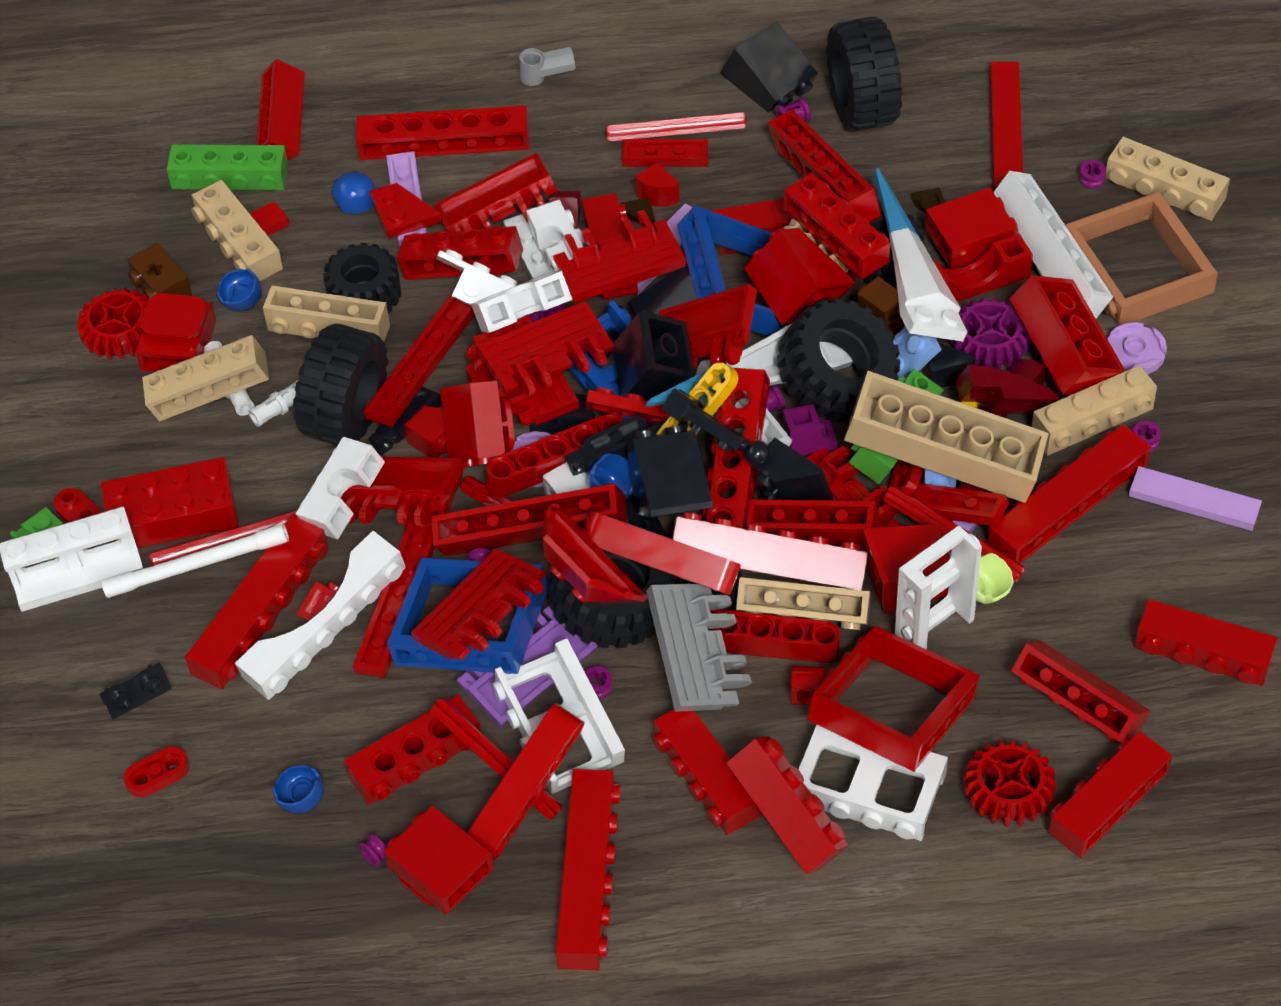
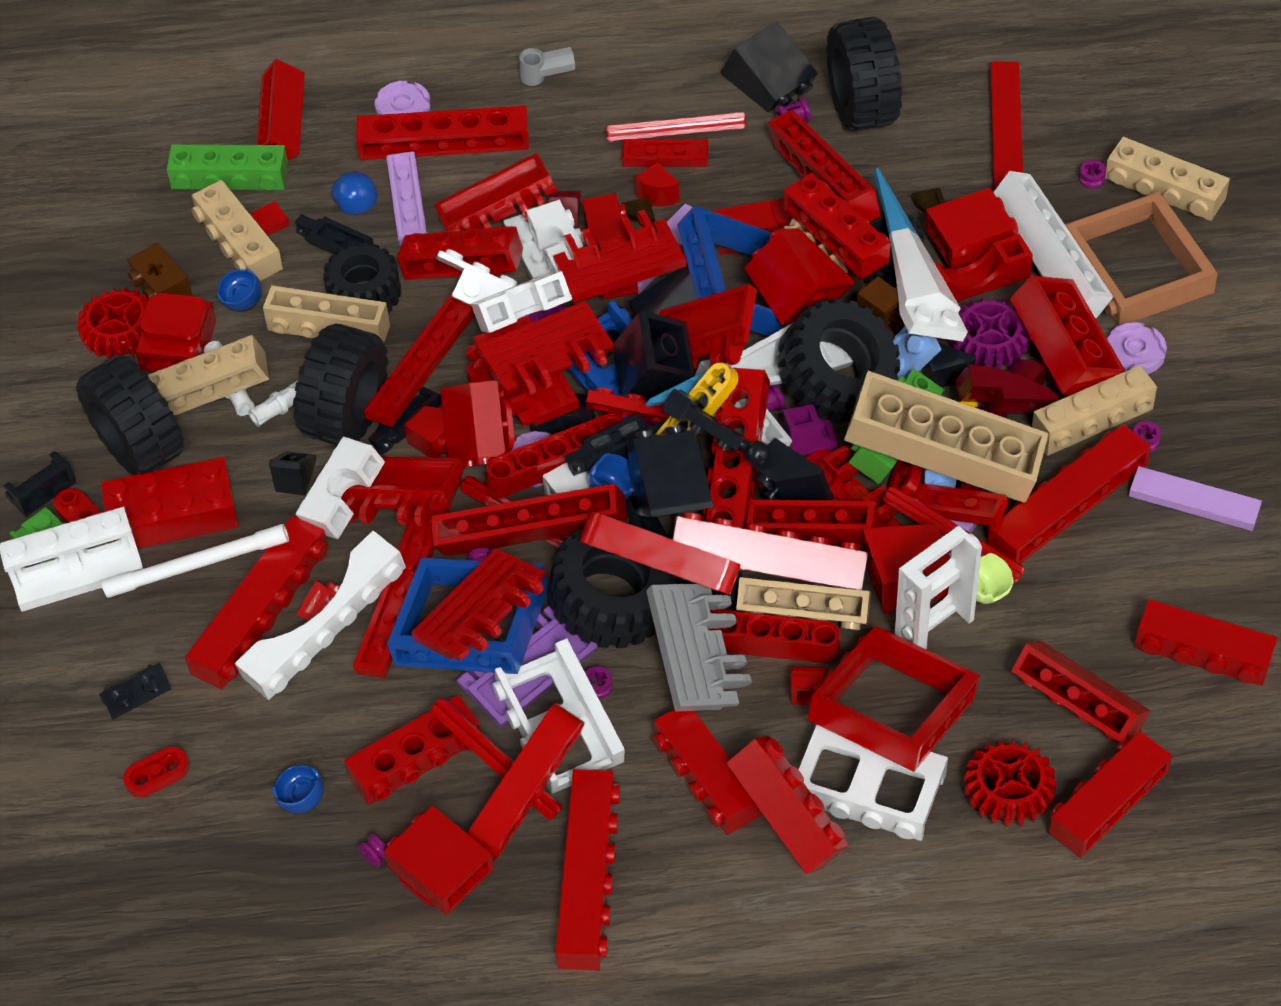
(42, 486): none -> black hinge
(130, 415): none -> black tyre
(217, 539): red axle -> none
(292, 472): none -> black slope
(329, 234): none -> black hinge
(402, 98): none -> lavender tile
(402, 210): red wing -> none
(584, 563): red wedge -> none

